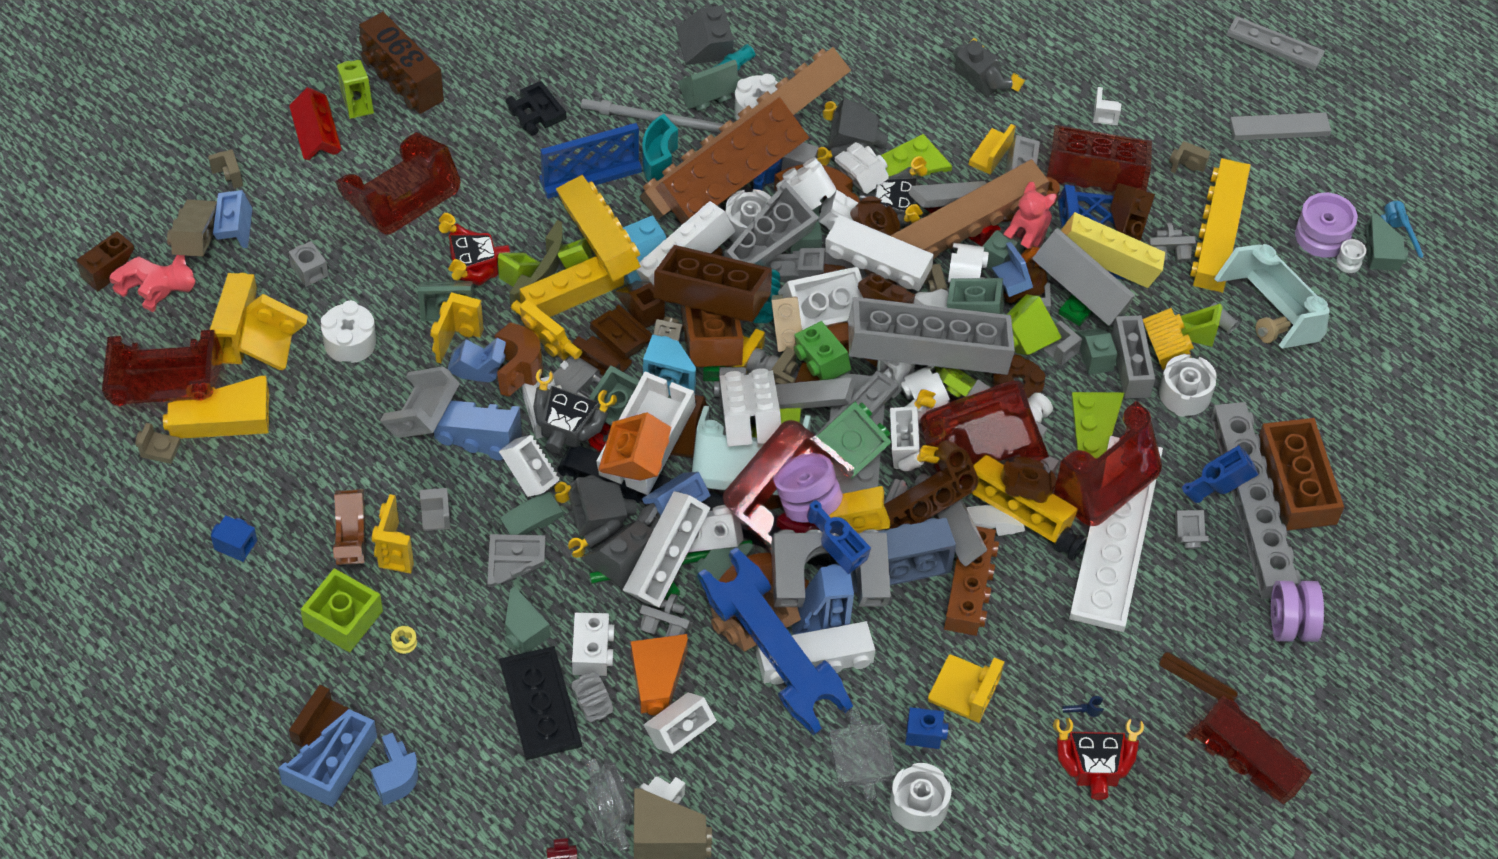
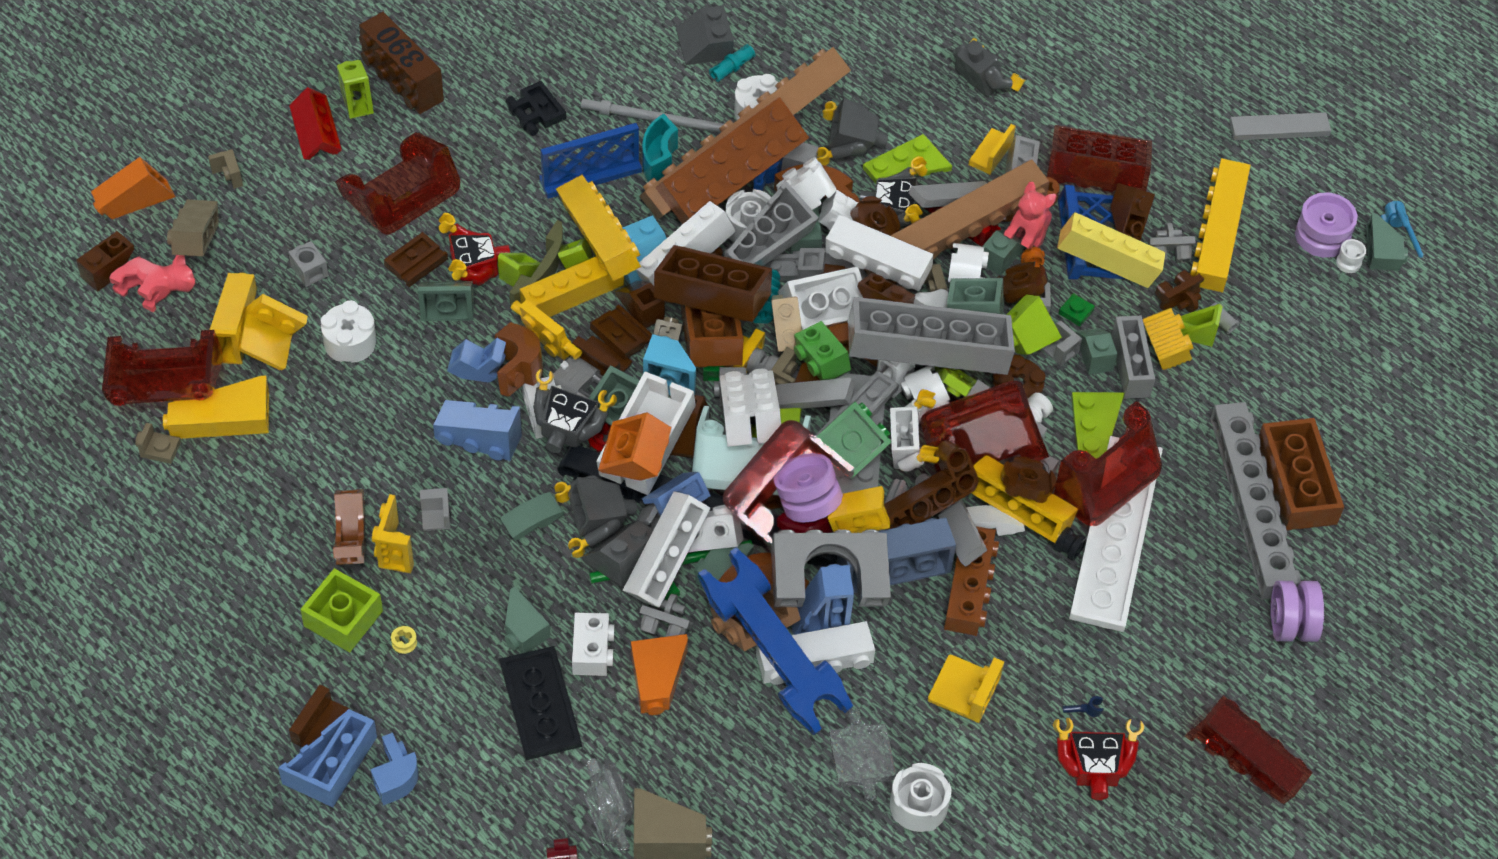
(131, 190): none -> orange slope
(233, 217): medium blue panel -> none
(233, 538): blue brick -> none
(415, 259): none -> reddish brown plate
(425, 404): light grey panel -> none
(459, 315): yellow bracket -> none
(514, 556): light grey wing -> none
(529, 465): white brick -> none
(592, 697): light grey gear -> none
(672, 792): white panel -> none
(680, 722): white brick -> none
(710, 85): sand green slope -> none
(848, 547): blue piece -> none
(862, 167): white brick -> none
(926, 728): blue brick -> none
(1014, 273): medium blue panel -> none
(1084, 277): light grey slope -> none
(1106, 111): white panel -> none
(1184, 295): none -> reddish brown hips
(1187, 385): white brick -> none
(1190, 156): dark tan bracket -> none
(1190, 528): light grey bracket -> none
(1197, 677): reddish brown axle -> none
(1222, 475): blue piece -> none
(1269, 329): tan piece -> none
(1275, 43): light grey tile -> none
(1283, 289): light aqua windscreen -> none

